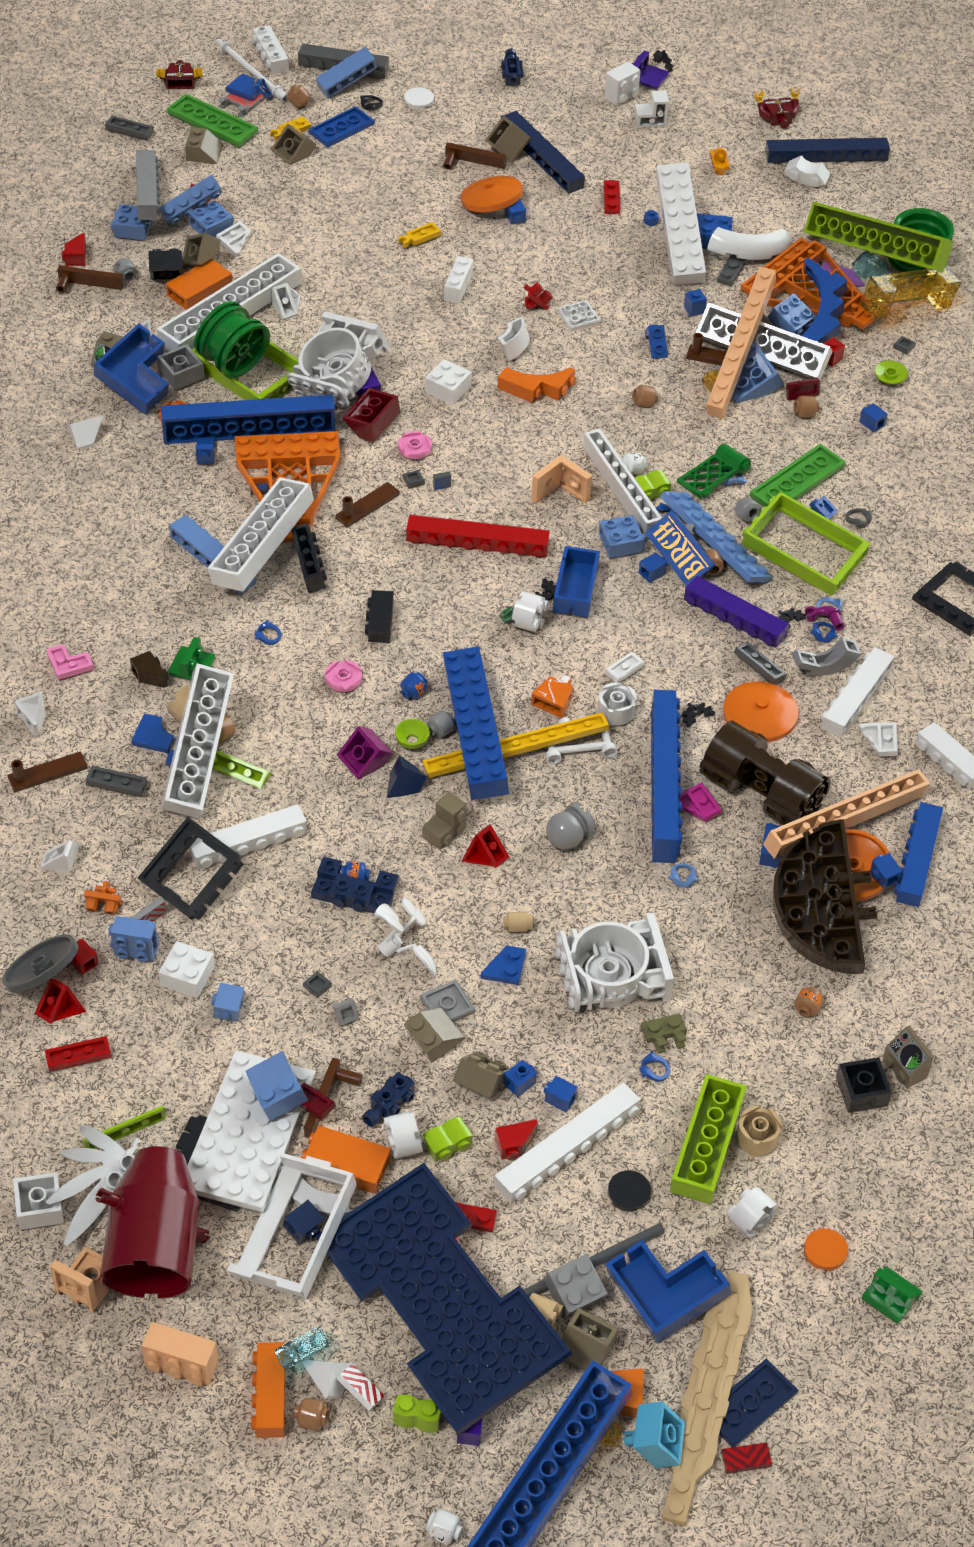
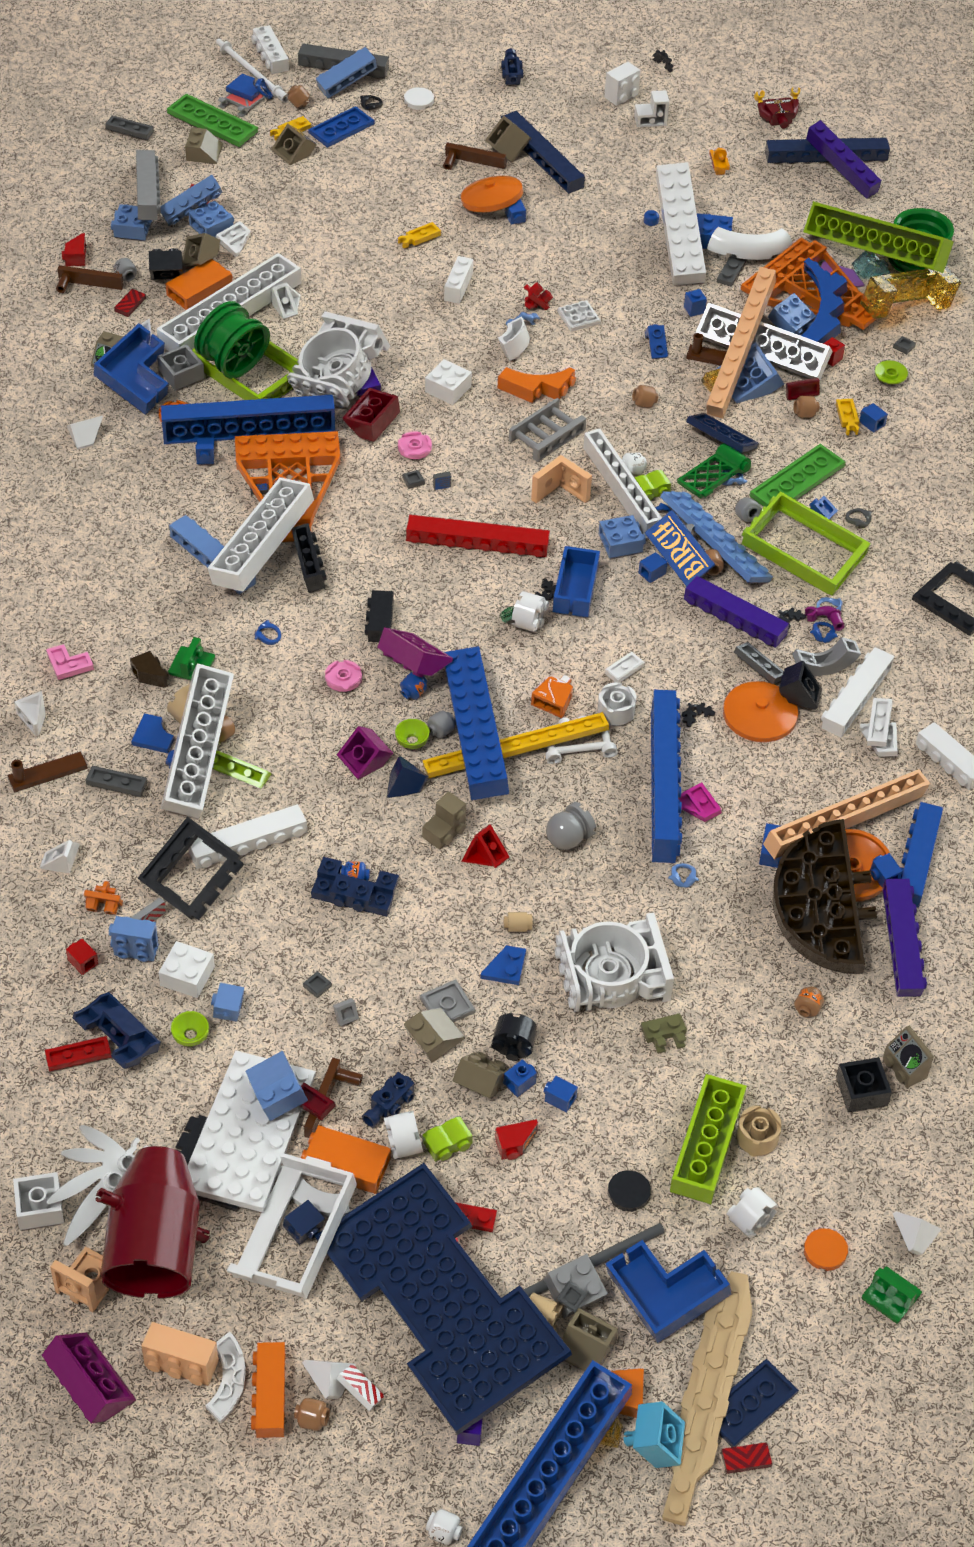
(40, 963): dark grey dish -> none
(58, 1002): red slope -> none
(87, 1376): none -> magenta slope
(121, 1027): none -> dark blue bracket
(130, 302): none -> dark red tile
(131, 1125): lime slope -> none
(180, 75): dark red torso -> none
(189, 1021): none -> lime piece
(232, 1379): none -> white tile
(302, 1347): clear light blue brick -> none
(354, 512): reddish brown piece -> none
(393, 942): white plant -> none
(411, 1413): lime brick -> none
(412, 652): none -> magenta slope
(514, 1036): none -> black brick
(529, 317): none -> medium blue arm
(550, 442): none -> light grey fence
(566, 1143): white brick -> none
(571, 1296): none -> dark grey tile
(611, 197): red plate -> none
(645, 1071): blue piece -> none
(649, 75): dark purple bracket -> none
(722, 432): none -> dark blue tile
(740, 759): dark brown cylinder -> none
(800, 686): none -> black slope
(807, 172): white brick -> none
(843, 159): none -> dark purple brick
(848, 415): none -> yellow plate
(879, 722): none -> white plate
(903, 938): none -> dark purple brick
(916, 1232): none -> white slope

